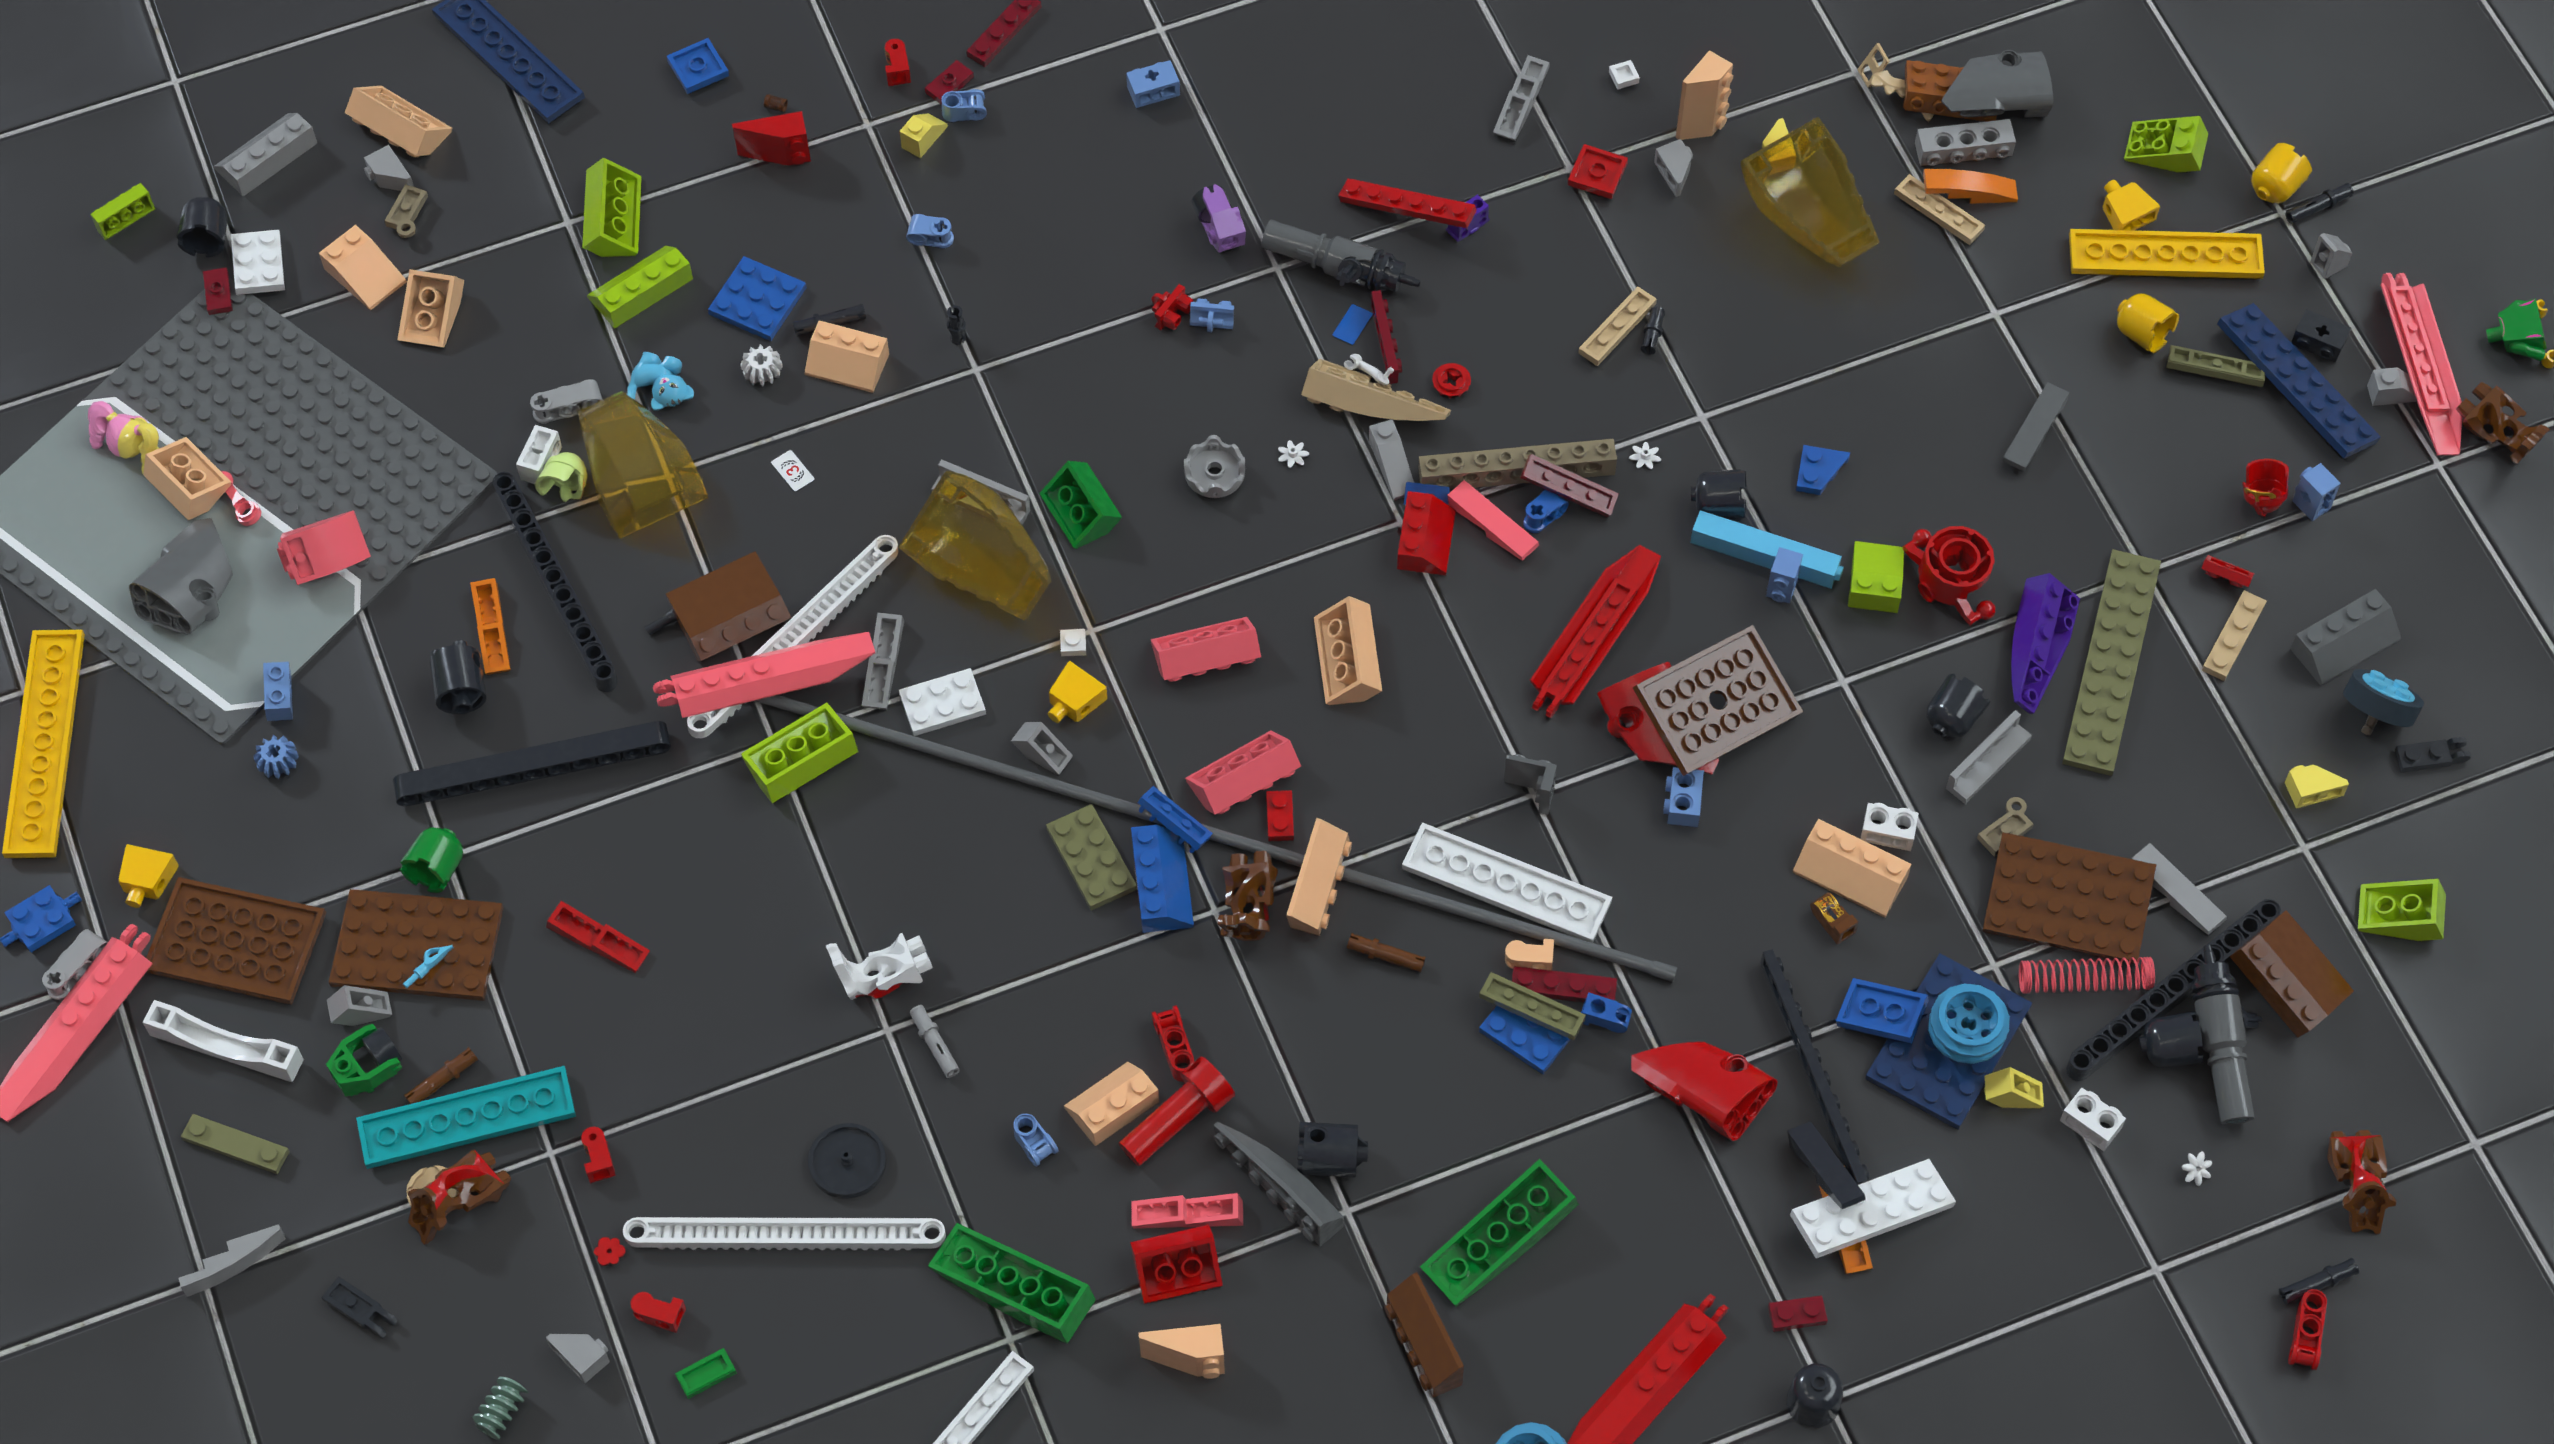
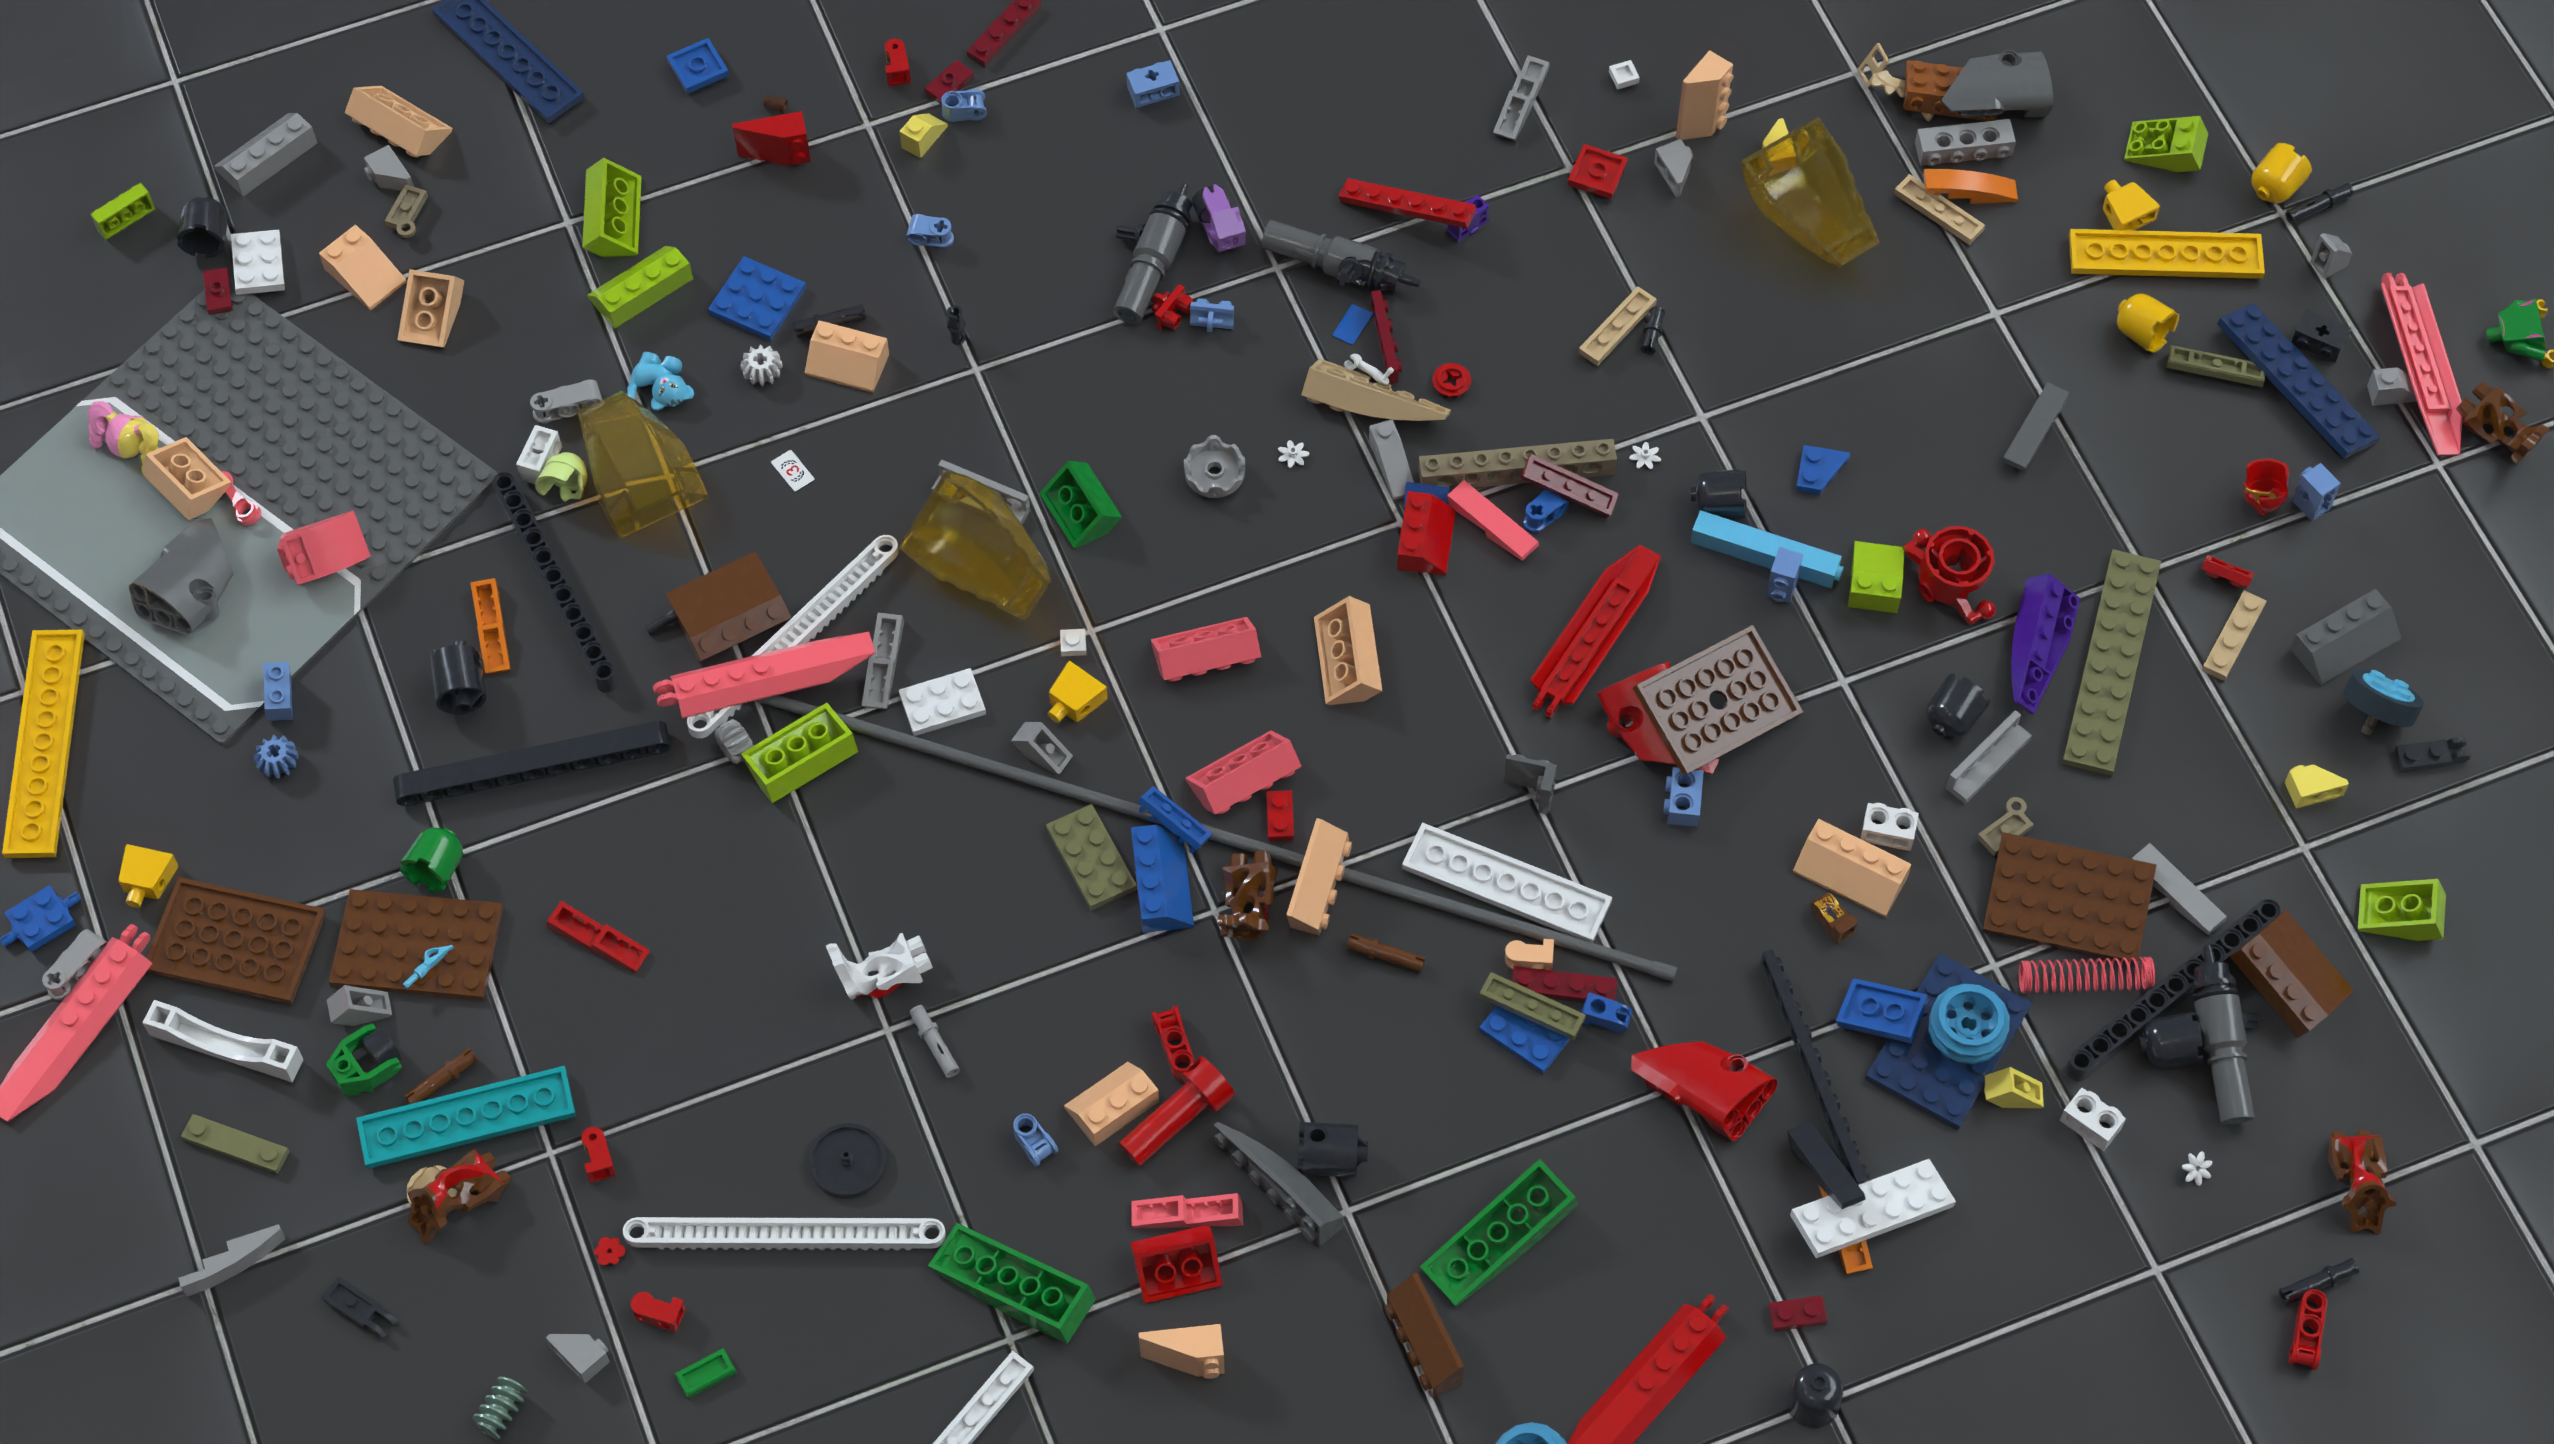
(733, 740): none -> light grey gear
(1154, 252): none -> dark grey piece

